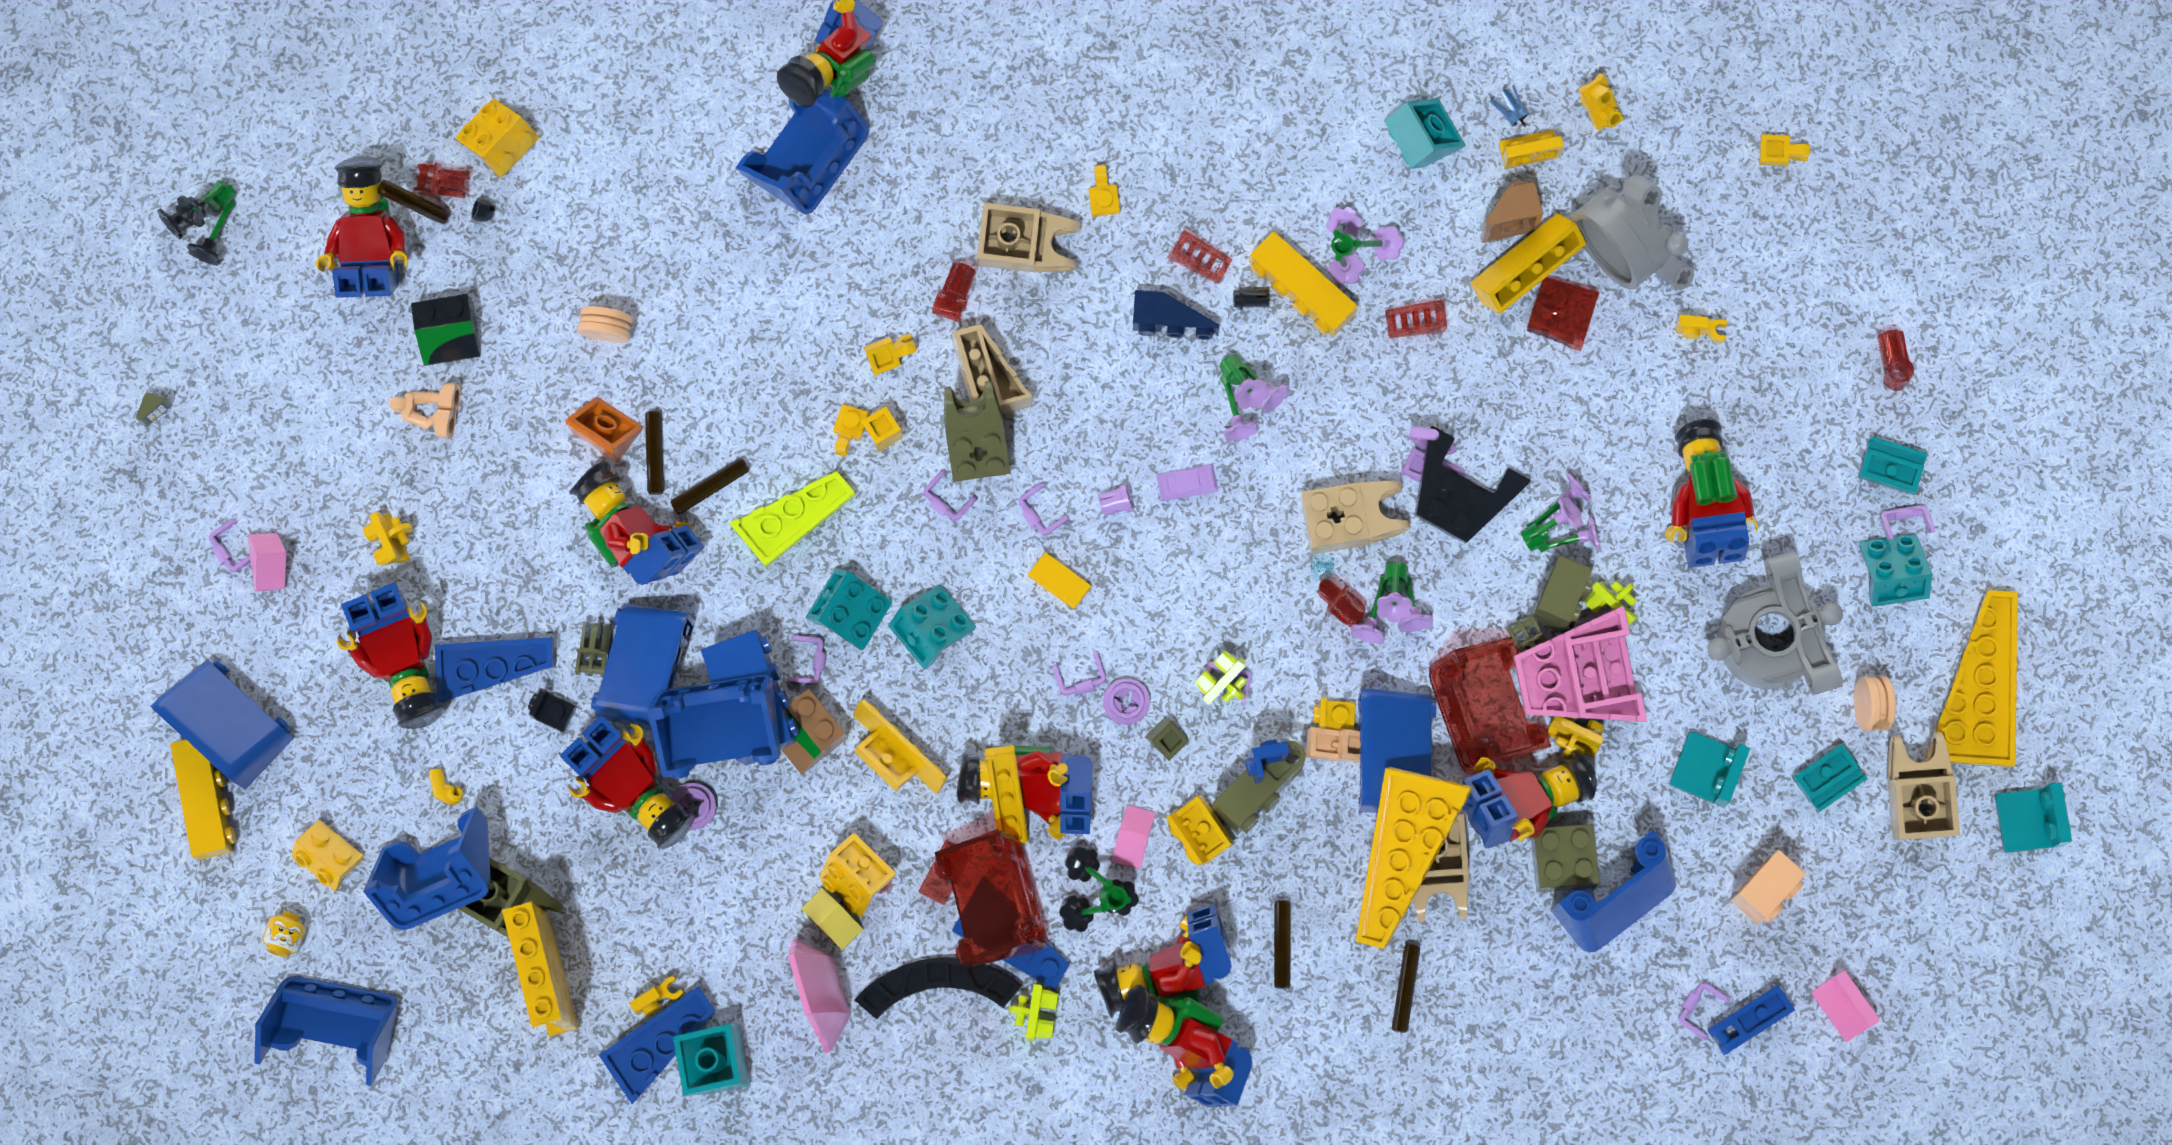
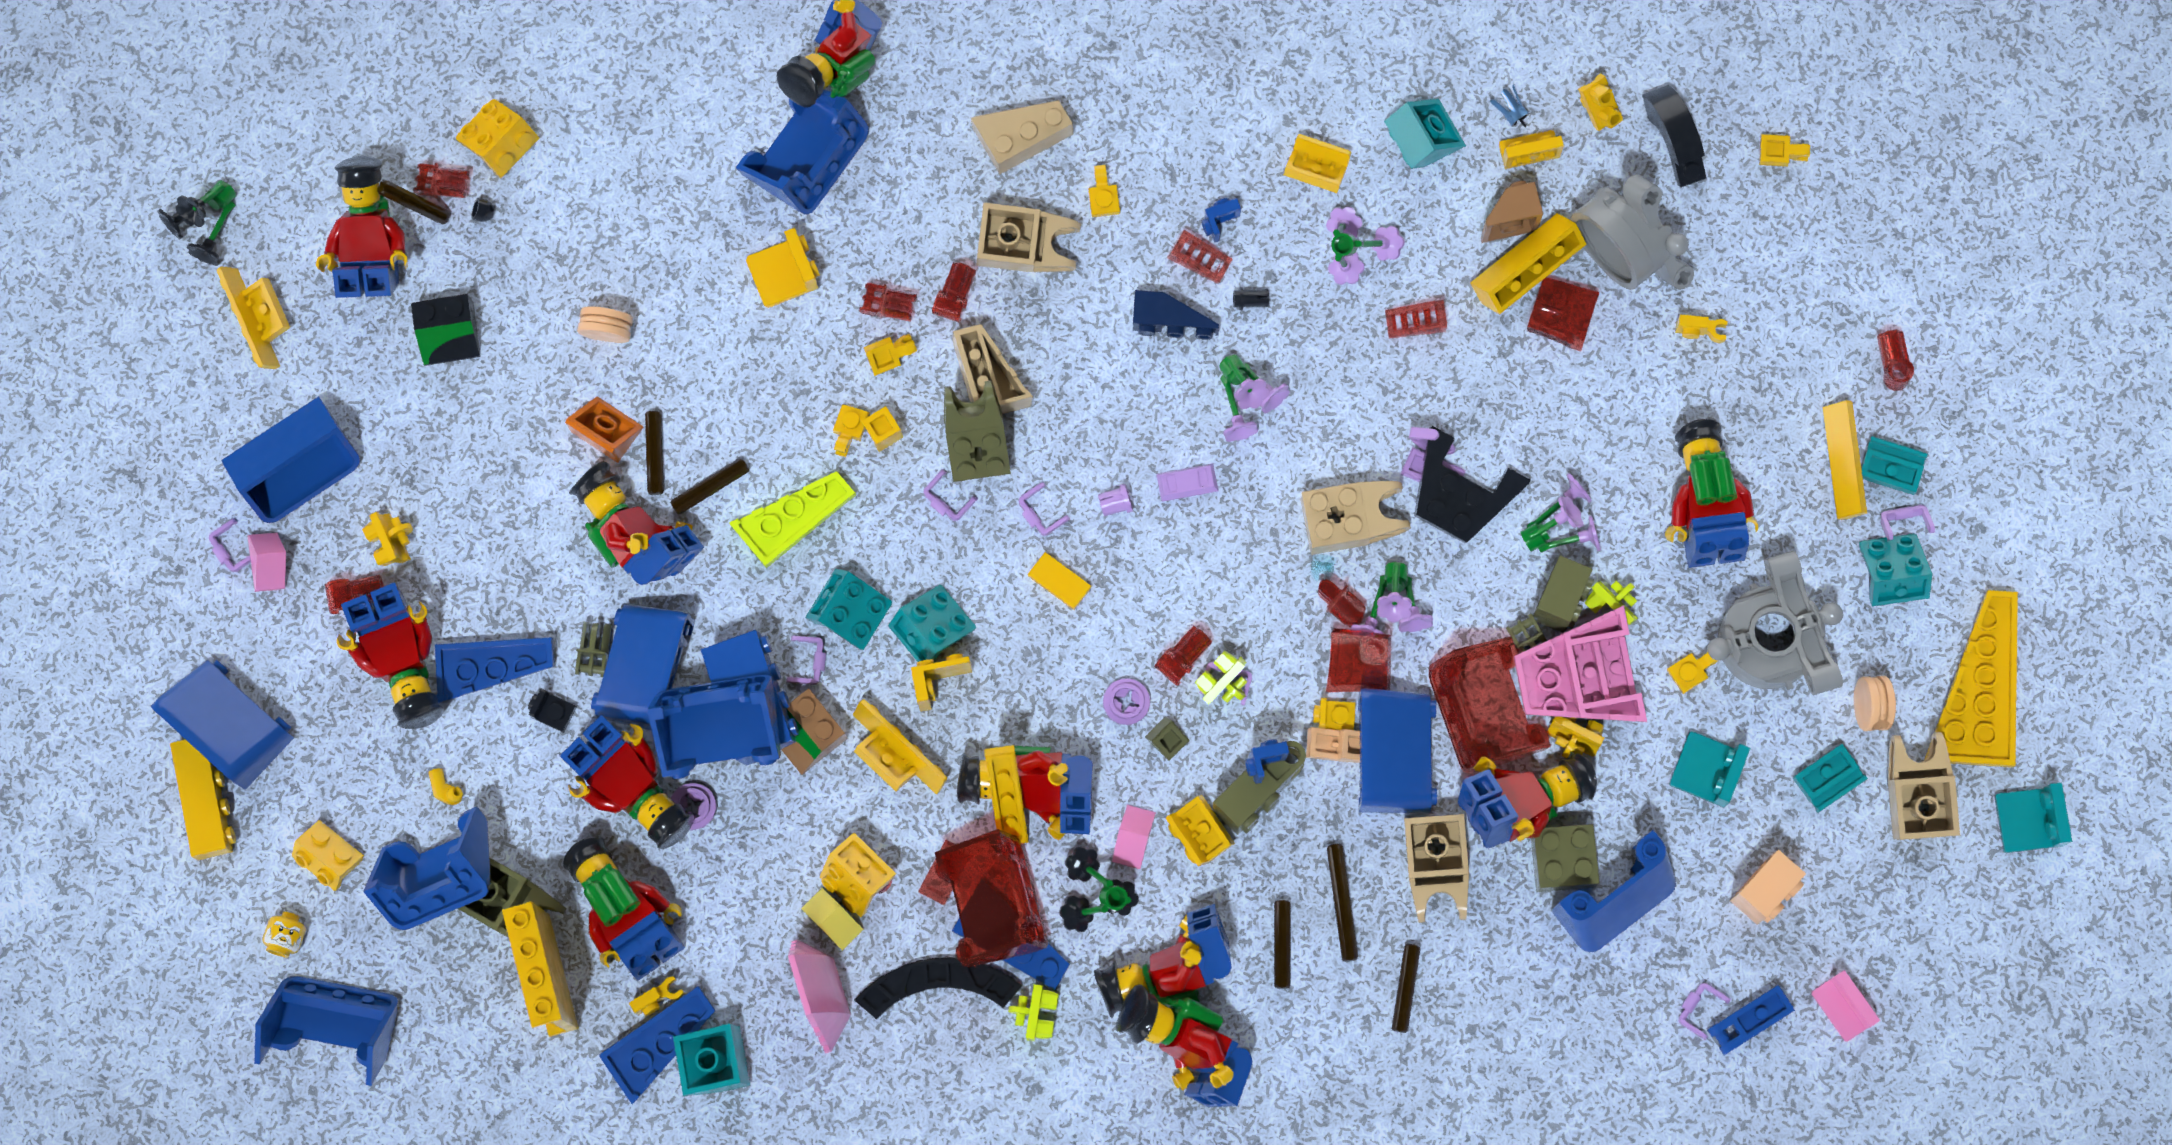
(152, 408): olive slope -> none
(257, 314): none -> yellow bracket
(292, 462): none -> blue windscreen
(344, 590): none -> clear red piece
(442, 420): light nougat piece -> none
(623, 911): none -> piece
(783, 270): none -> yellow bracket
(892, 303): none -> clear red arm
(928, 670): none -> yellow bracket
(1021, 132): none -> tan wedge
(1083, 687): lavender piece -> none
(1180, 659): none -> clear red piece
(1220, 212): none -> blue bracket
(1302, 284): yellow brick -> none
(1317, 163): none -> yellow bracket
(1342, 902): none -> dark brown axle
(1359, 661): none -> clear red plate
(1408, 835): yellow wing -> none
(1679, 132): none -> black arch
(1690, 672): none -> yellow plate
(1844, 460): none -> yellow tile

